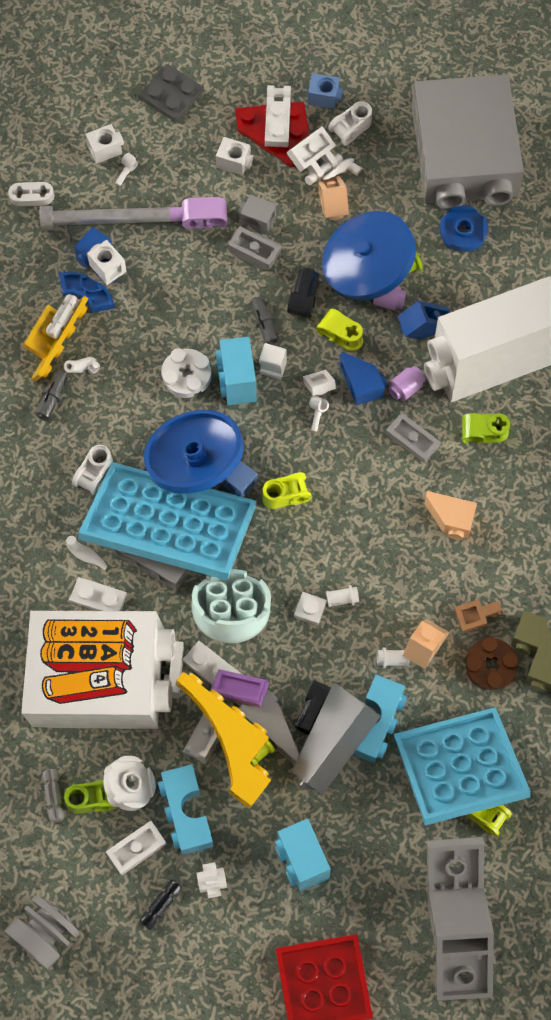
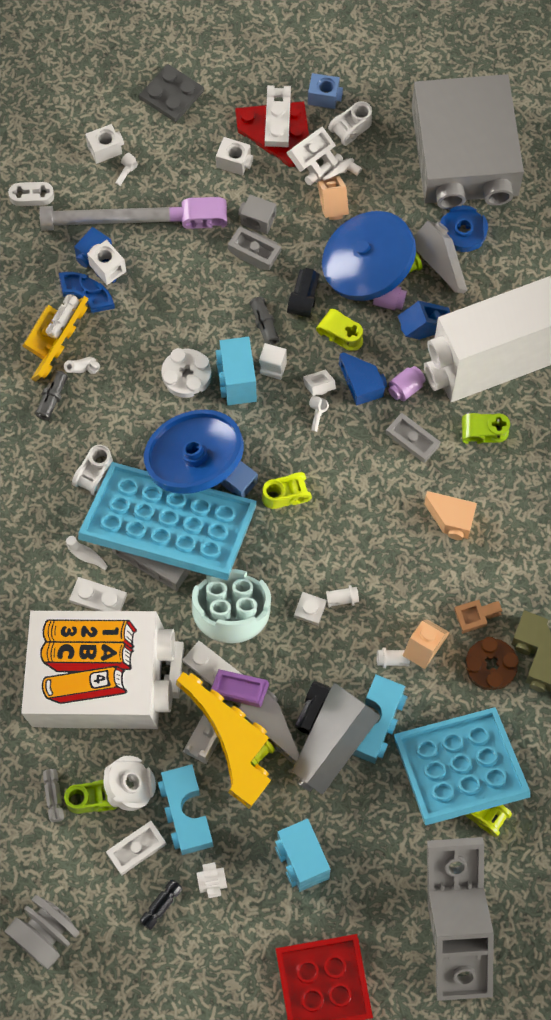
(440, 253): none -> light grey slope

